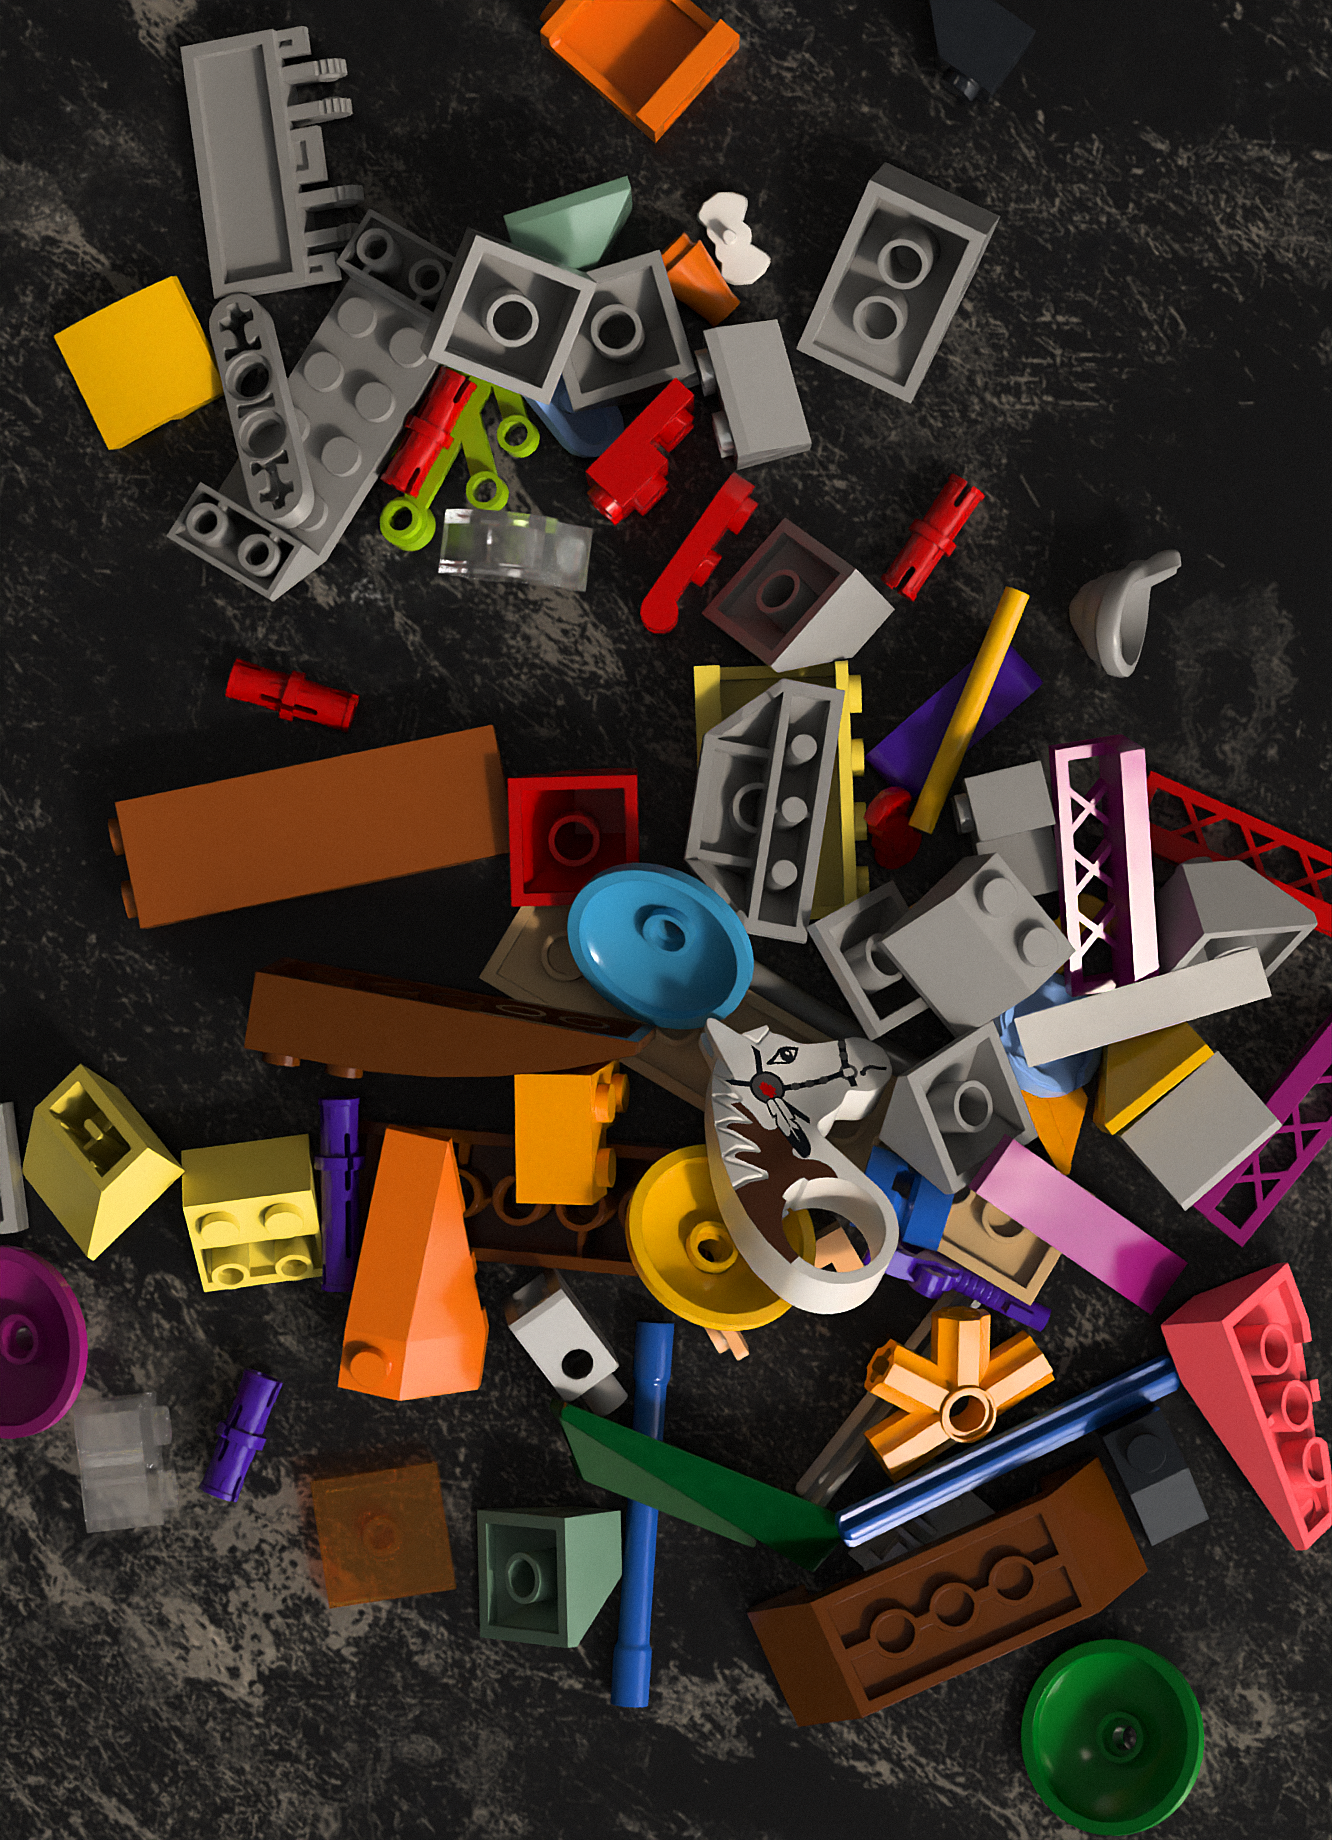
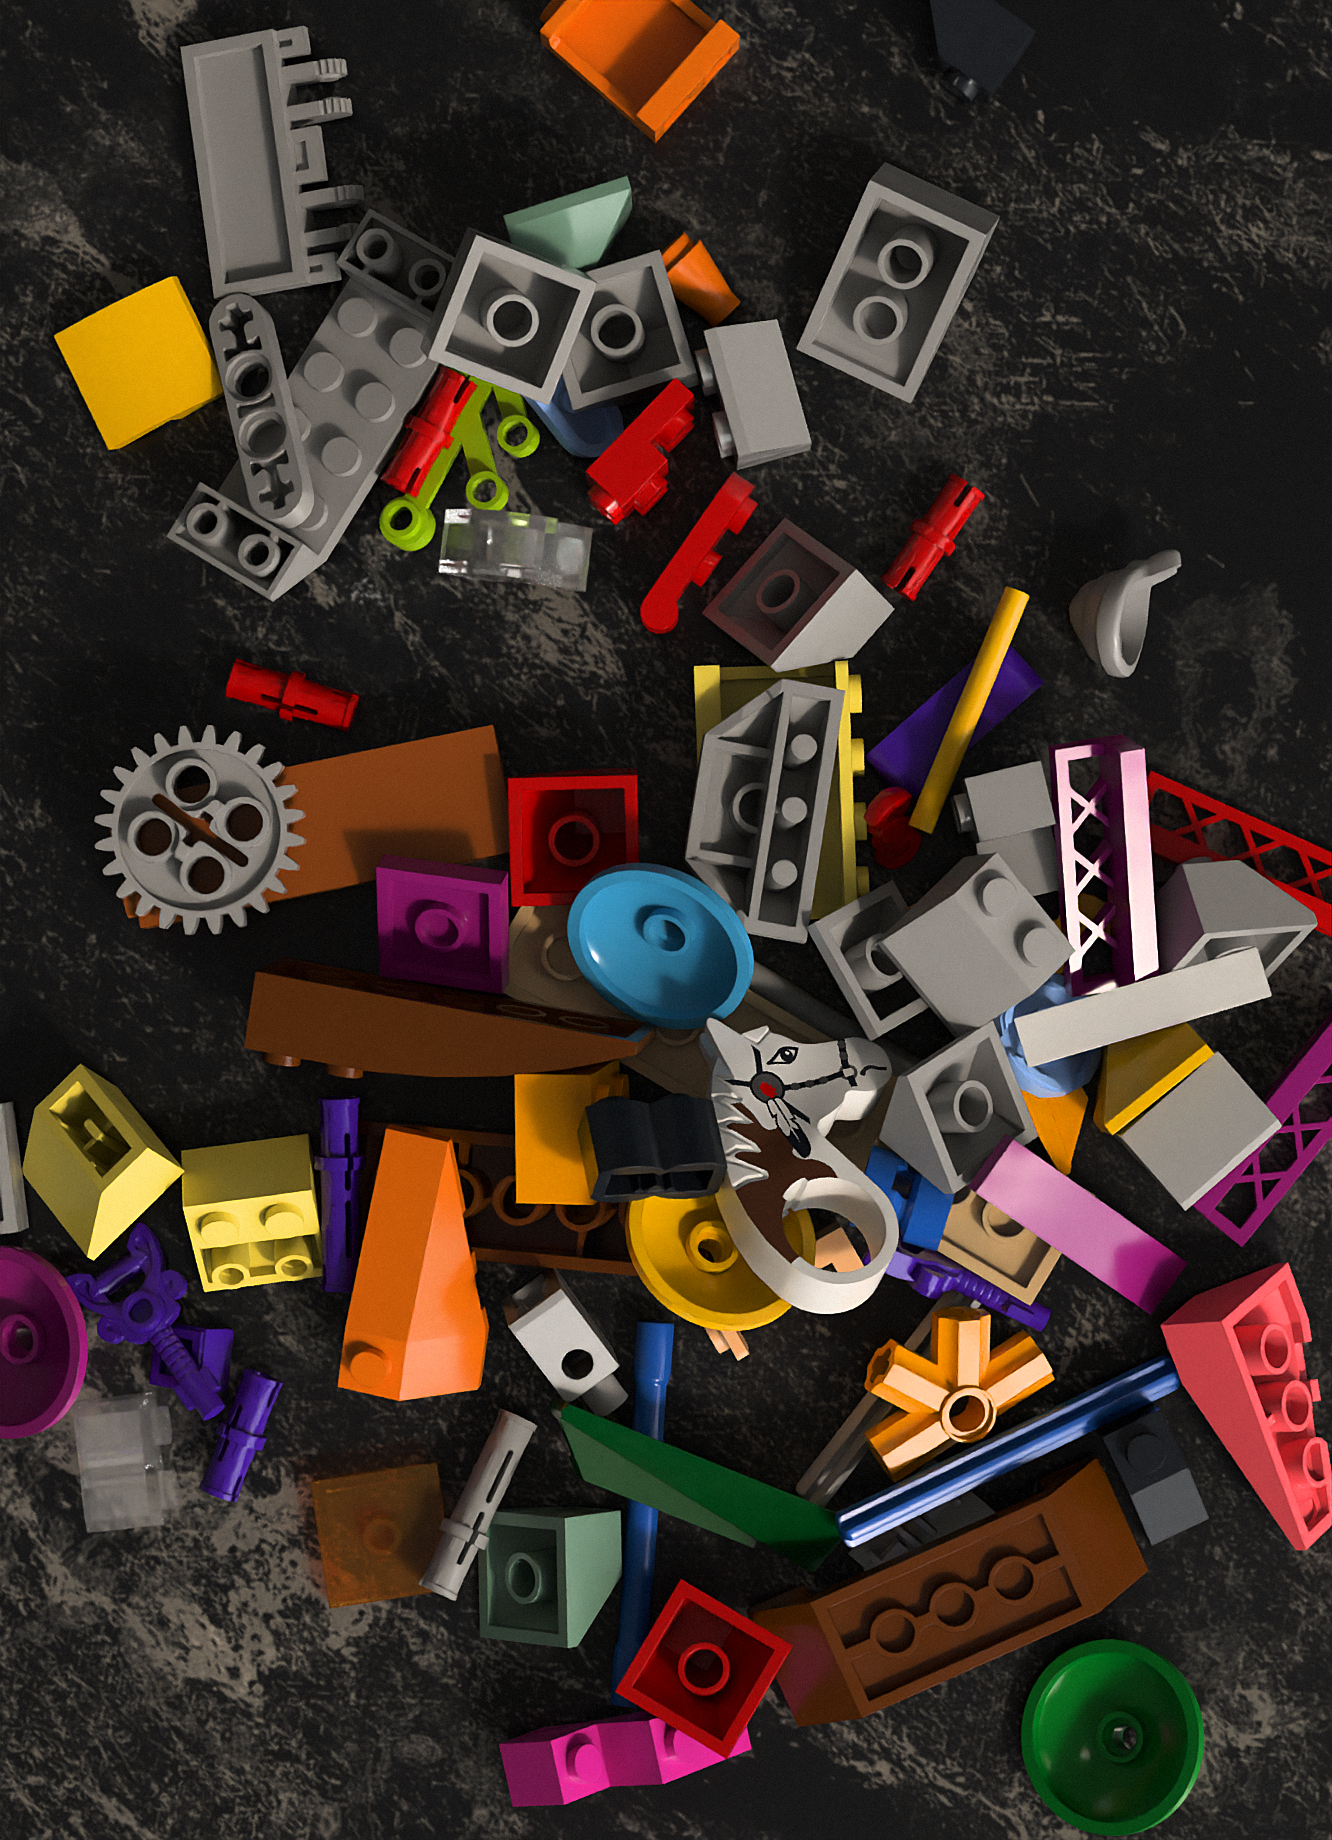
(148, 1315): none -> dark purple piece
(206, 1345): none -> dark purple slope
(234, 782): none -> light grey gear
(443, 923): none -> magenta plate
(477, 1505): none -> light grey pin
(586, 1757): none -> dark pink arch
(651, 1148): none -> black brick
(703, 1668): none -> red slope
(738, 258): white piece -> none

